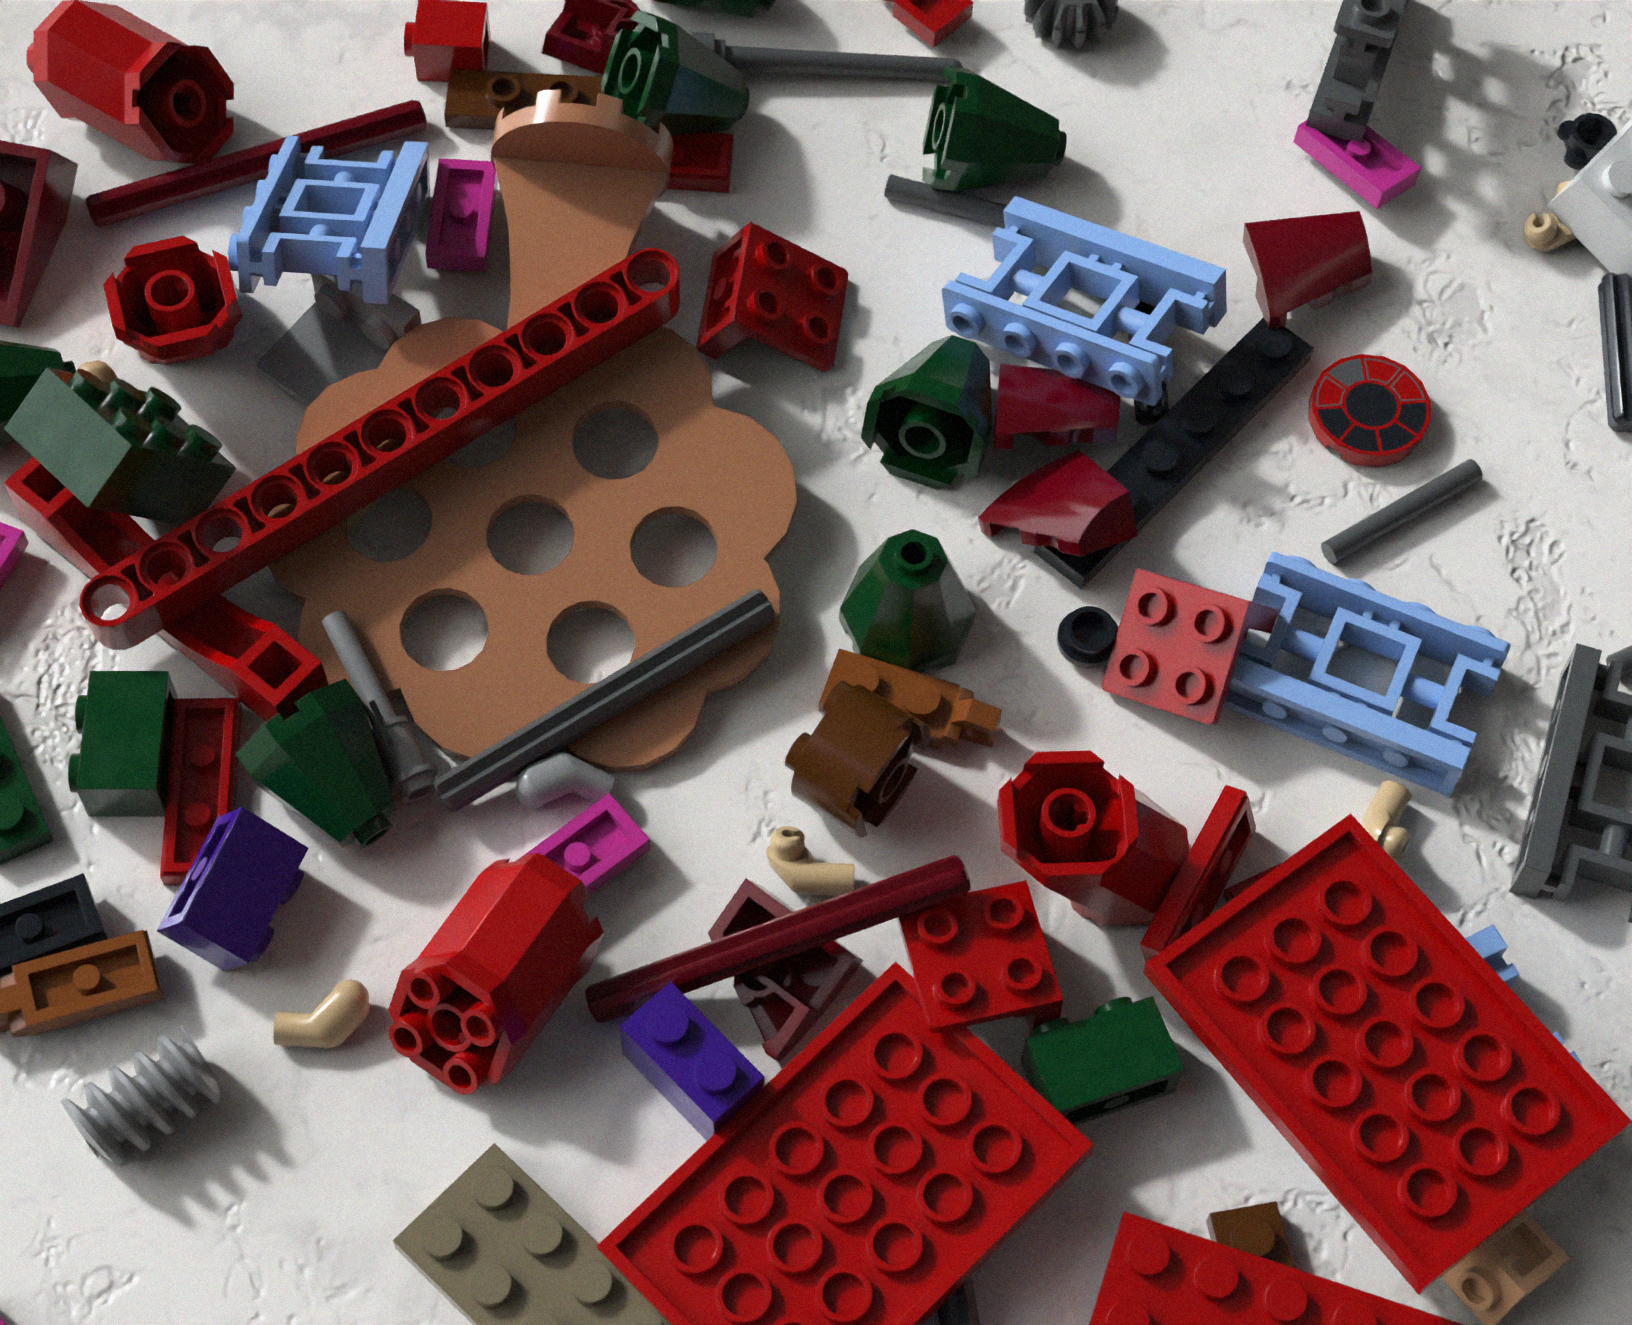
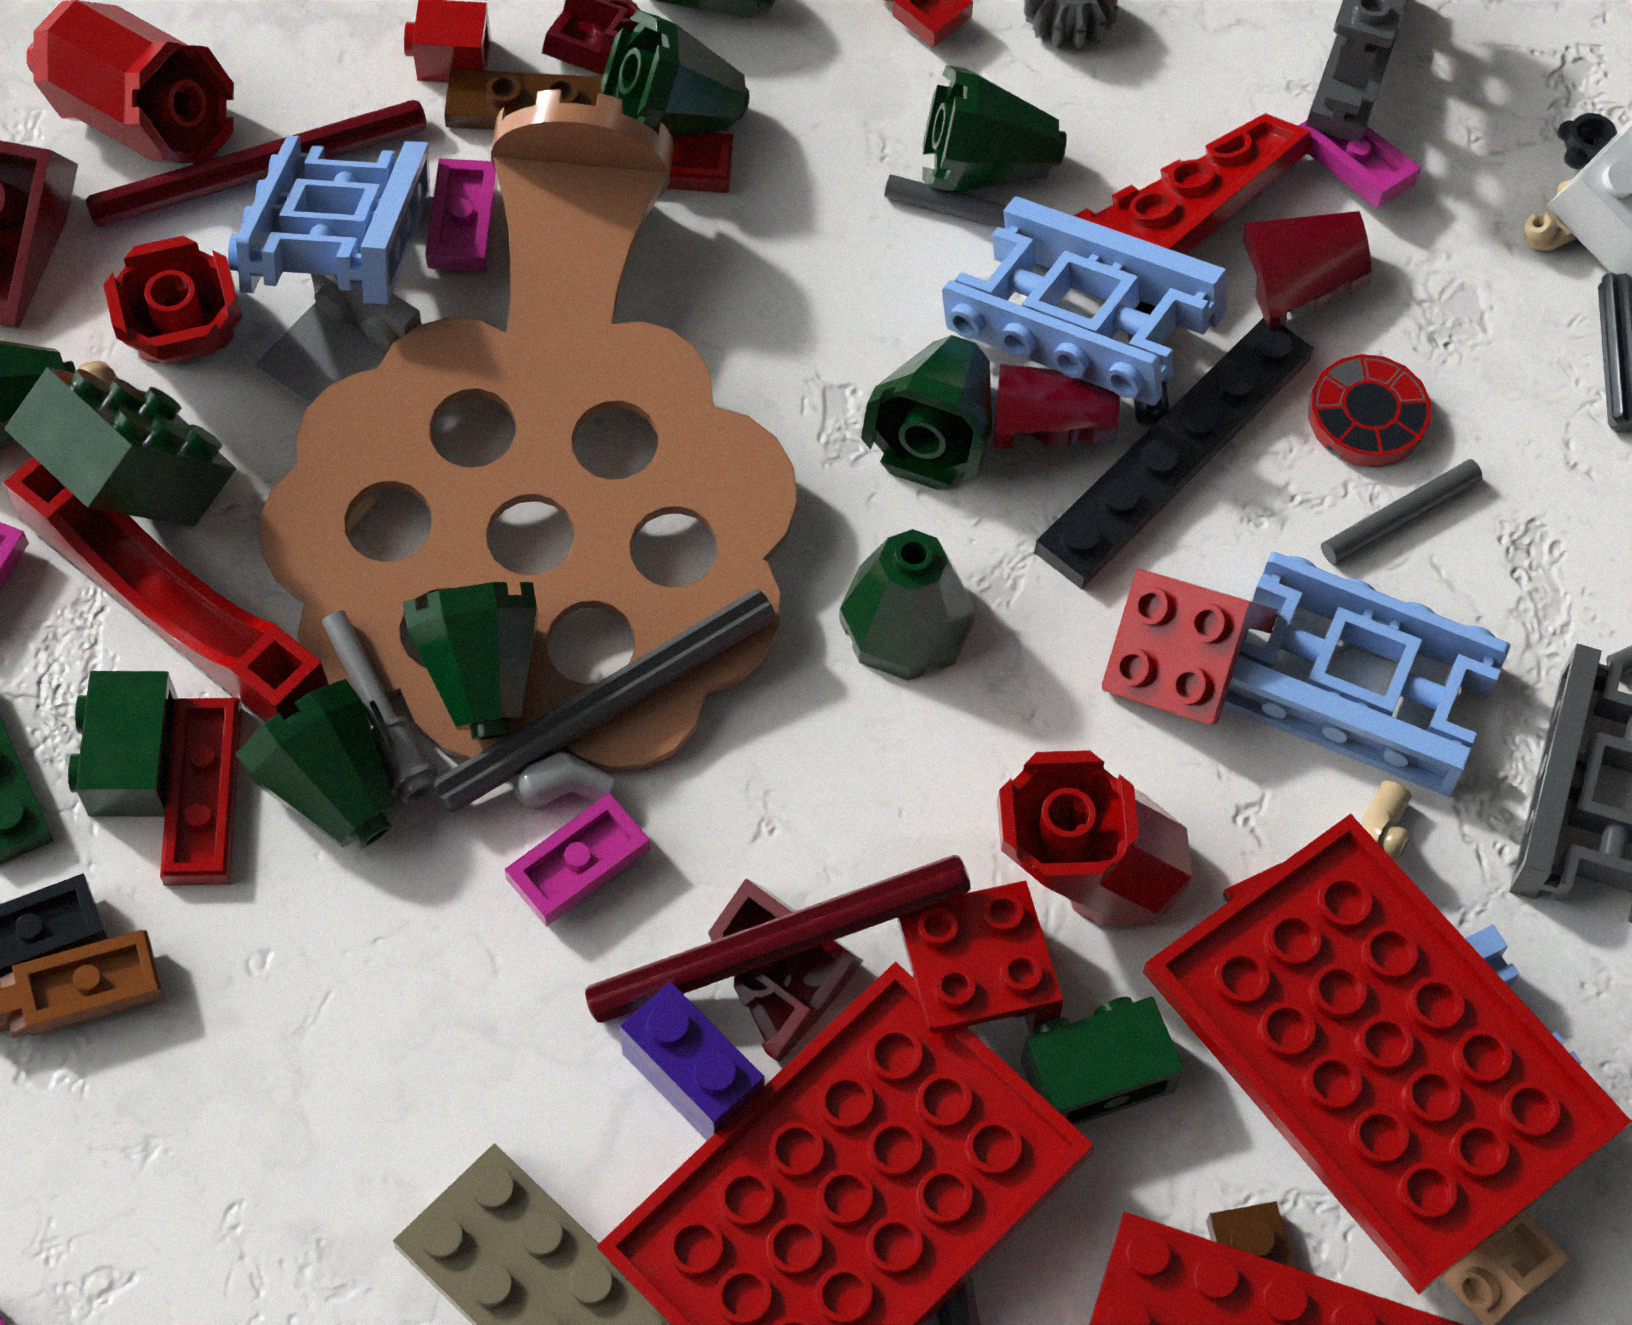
(144, 1098): light grey piece -> none
(235, 890): dark purple brick -> none
(329, 1023): tan arm -> none
(379, 472): red beam -> none
(478, 652): none -> dark green cone
(494, 973): red brick -> none
(774, 295): red bracket -> none
(800, 868): tan arm -> none
(828, 62): dark grey piece -> none
(856, 758): reddish brown brick -> none
(937, 702): dark orange hinge -> none
(1065, 507): dark red slope -> none
(1087, 637): black plate -> none
(1203, 871): red tile -> none
(1207, 191): none -> red wing

